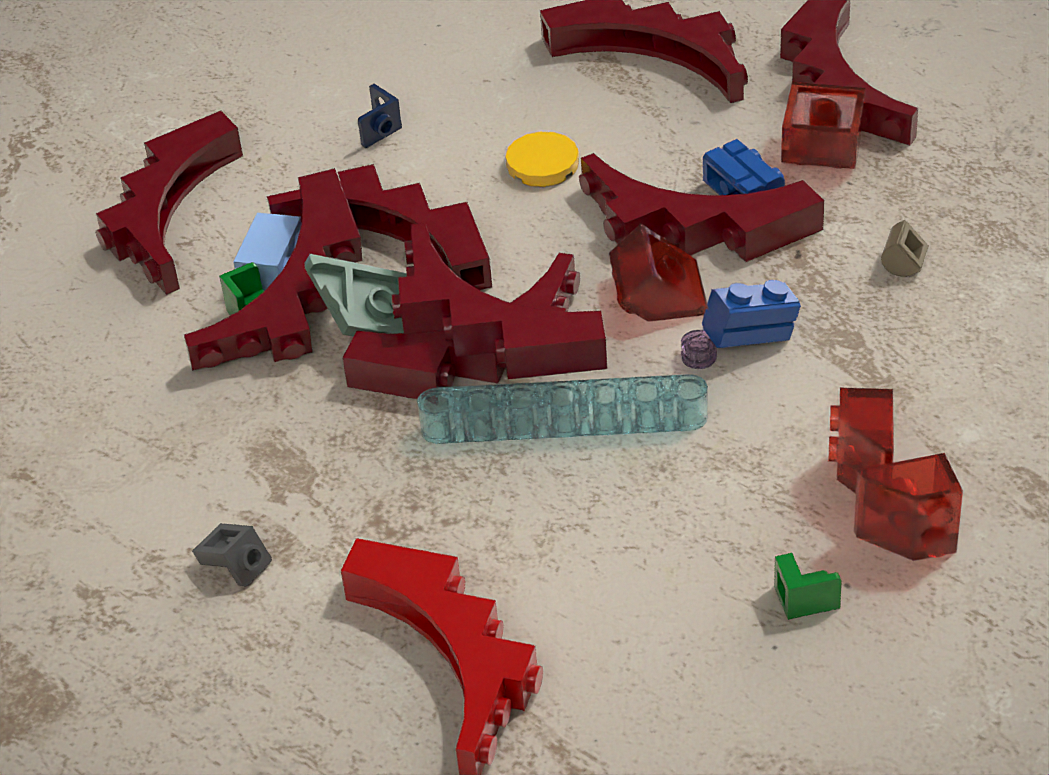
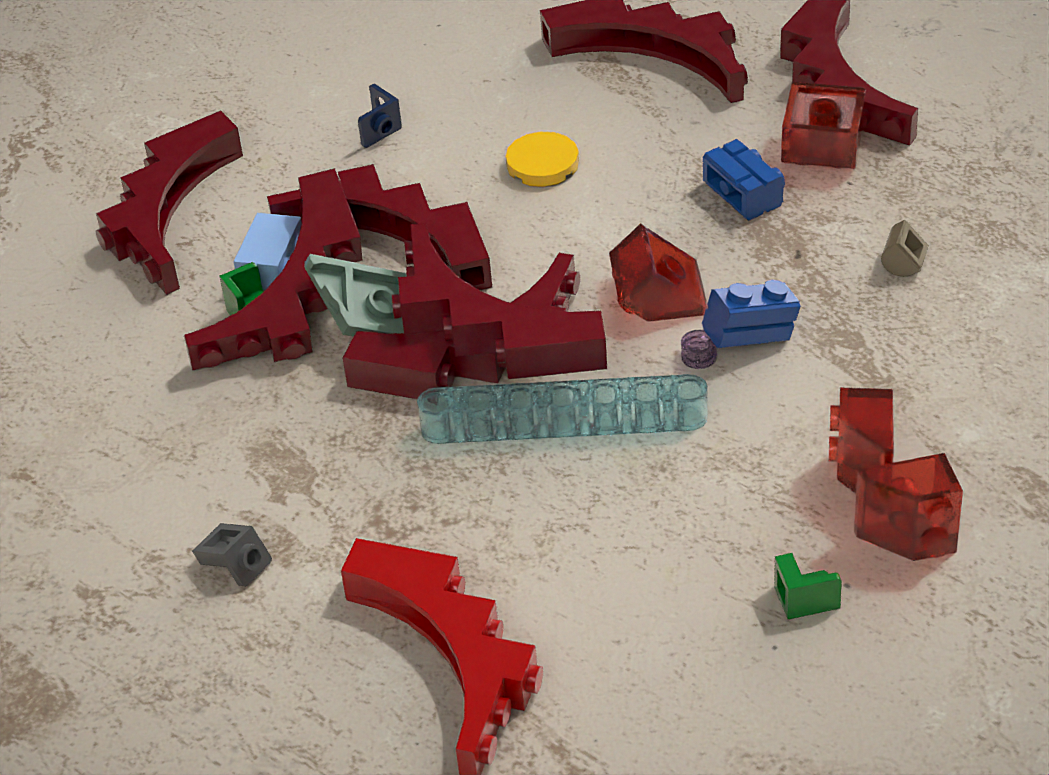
(694, 222): dark red arch -> none

